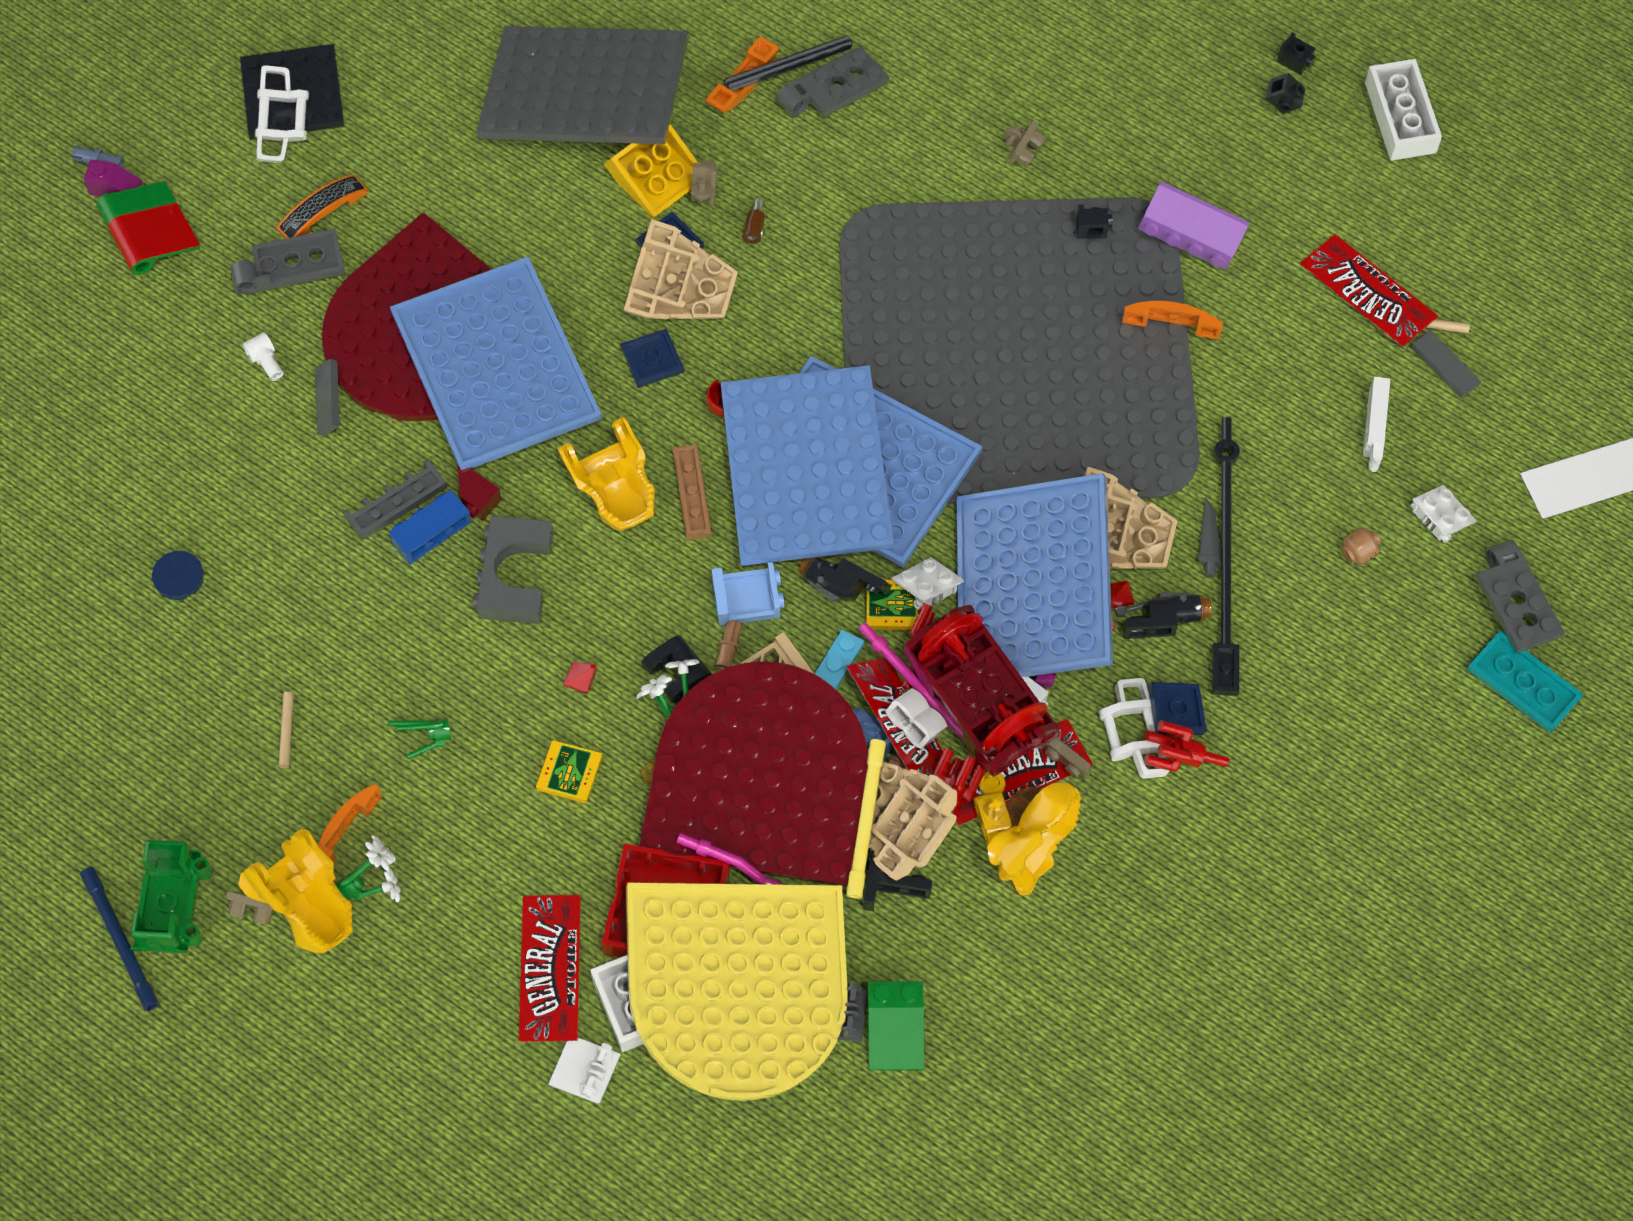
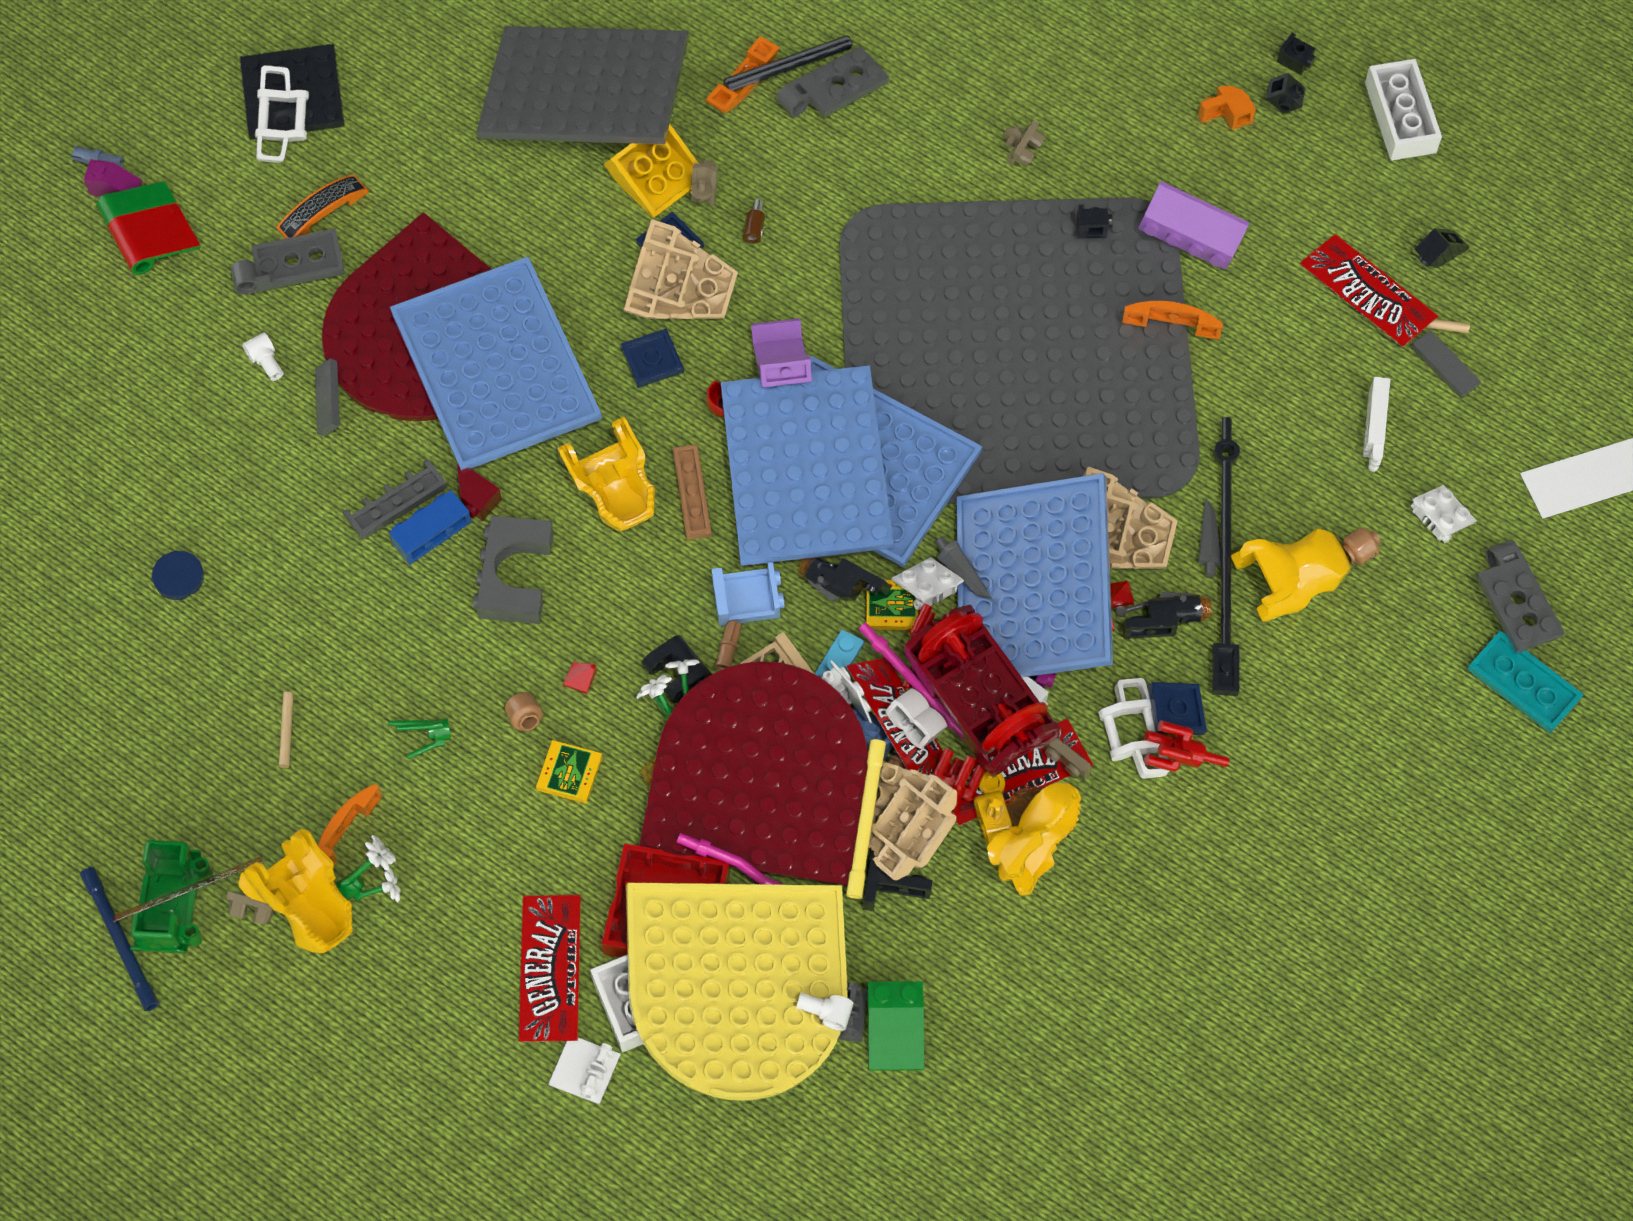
(186, 889): none -> sticker
(523, 711): none -> medium nougat head
(780, 353): none -> medium lavender panel
(833, 1010): none -> white pin
(850, 691): none -> white hinge
(958, 563): none -> dark grey bar
(1230, 103): none -> orange brick
(1295, 570): none -> yellow animal
(1440, 247): none -> black slope

